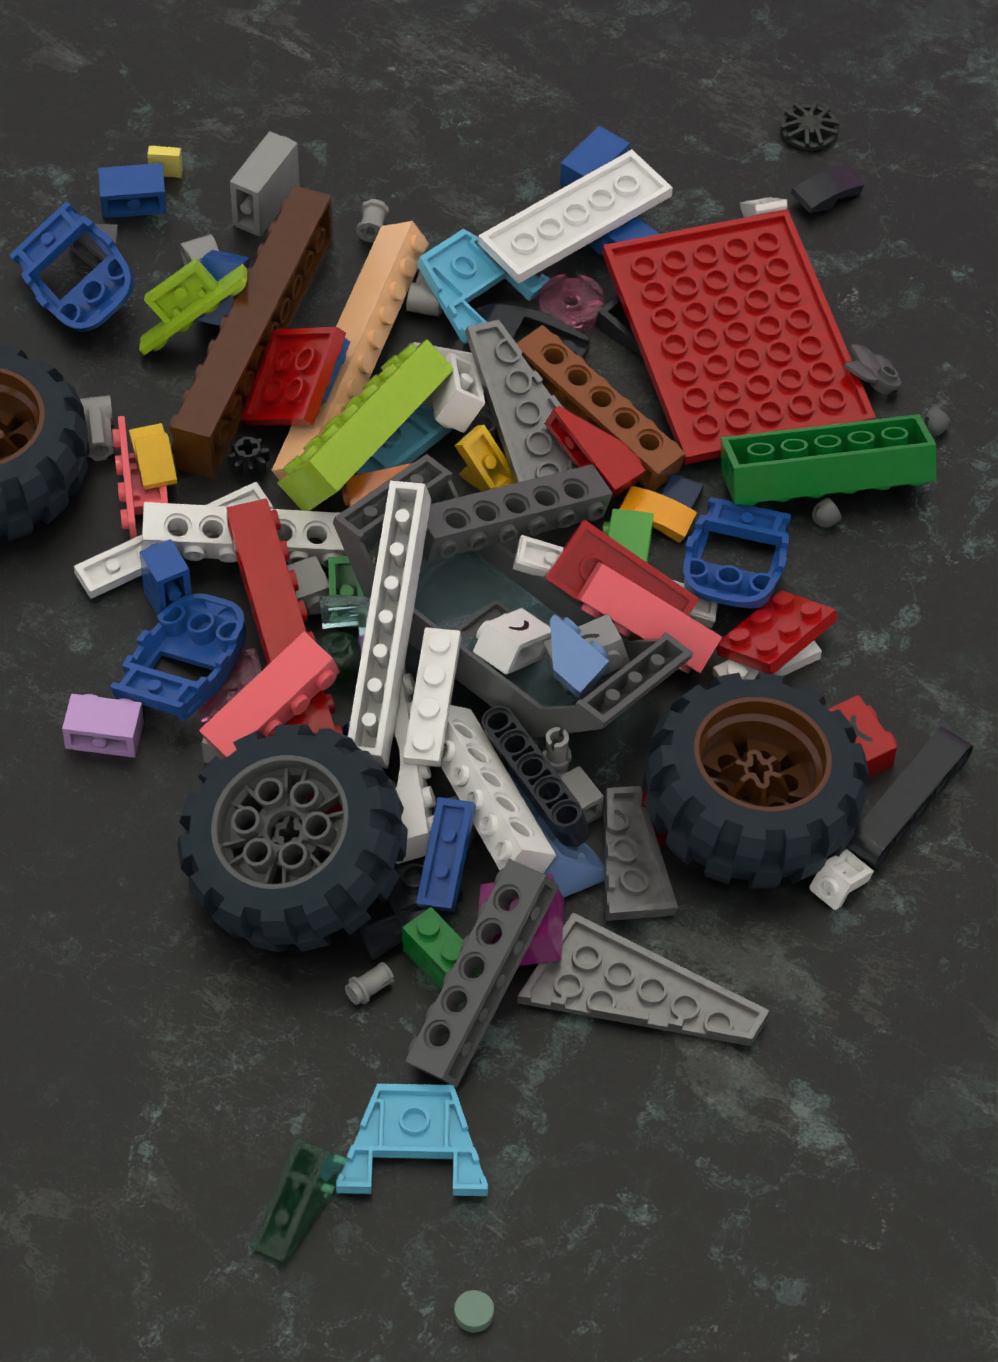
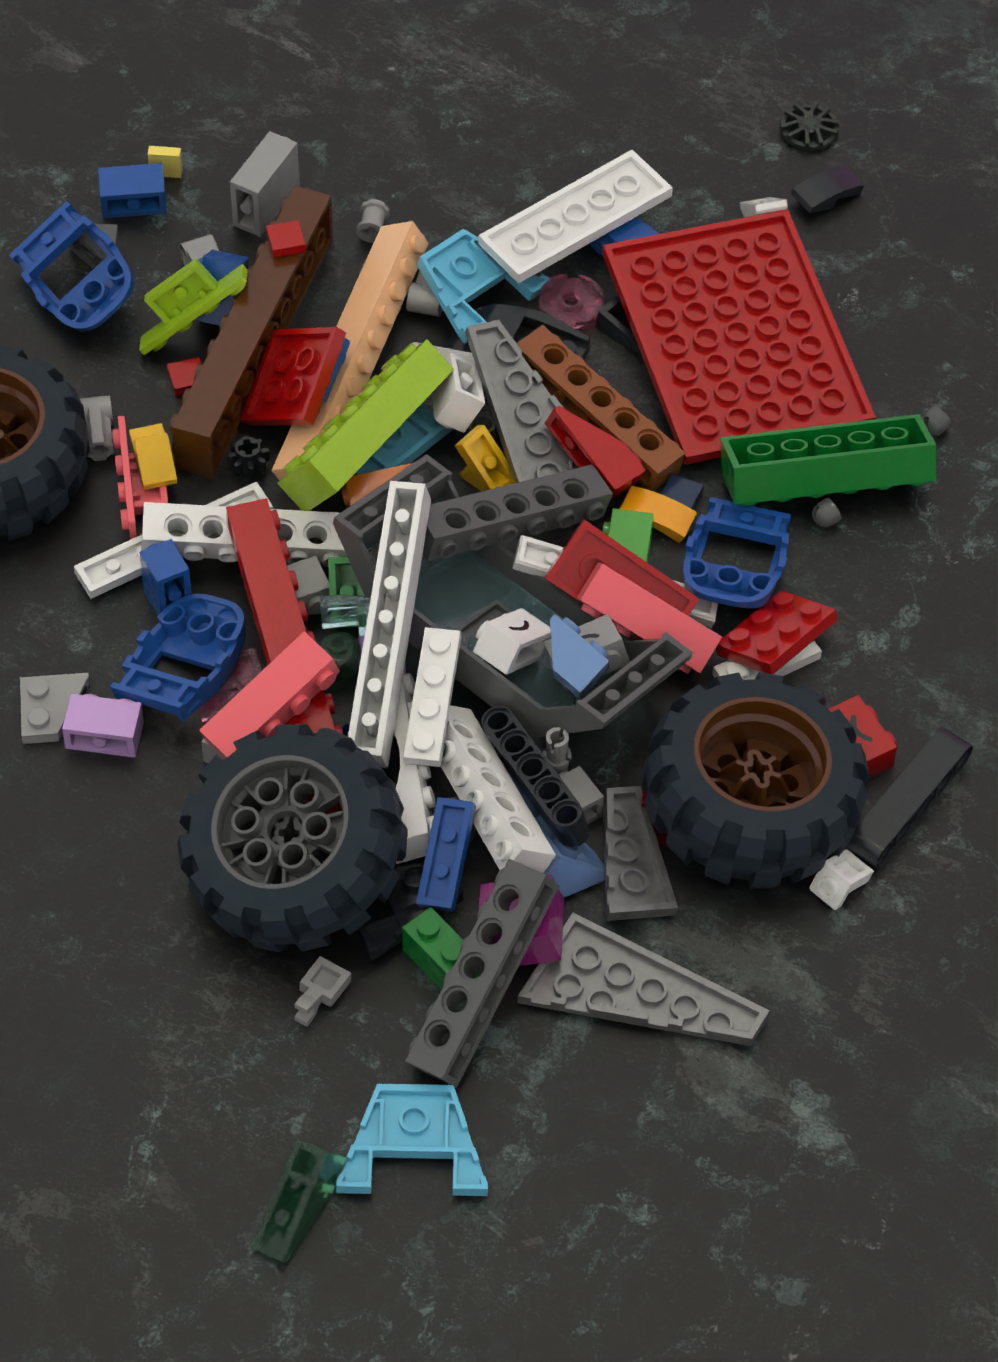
(46, 703): none -> light grey wing
(182, 374): none -> red tile
(286, 238): none -> red tile
(321, 984): none -> light grey plate
(363, 987): light grey pin -> none
(474, 1311): sand green tile -> none
(591, 154): blue brick -> none
(873, 369): dark grey plate -> none

